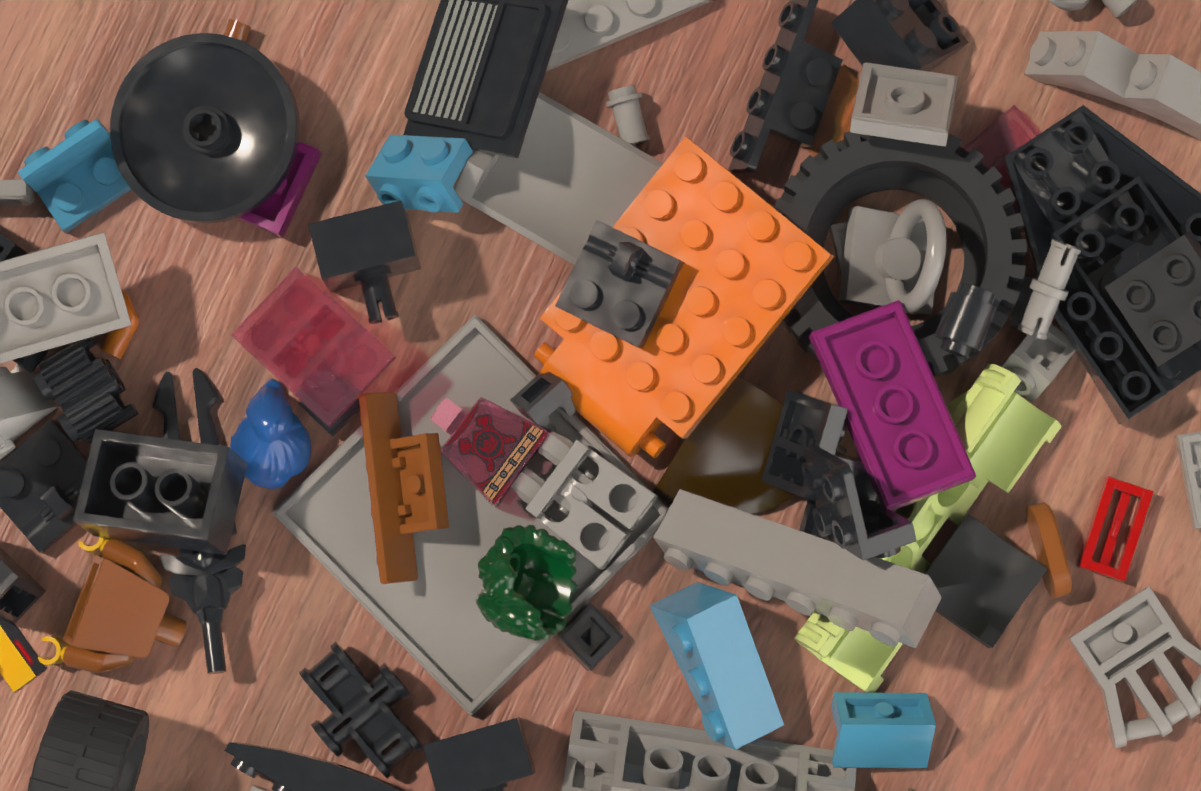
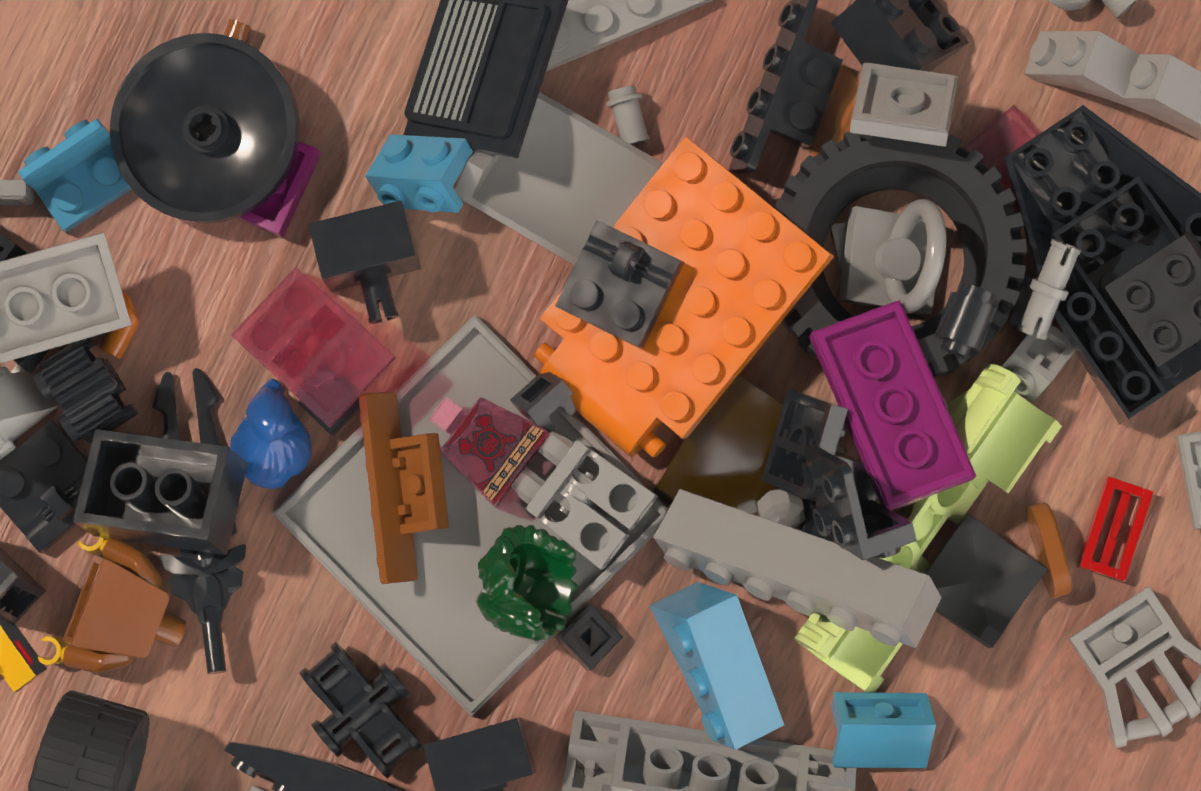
(782, 508): none -> light grey tile

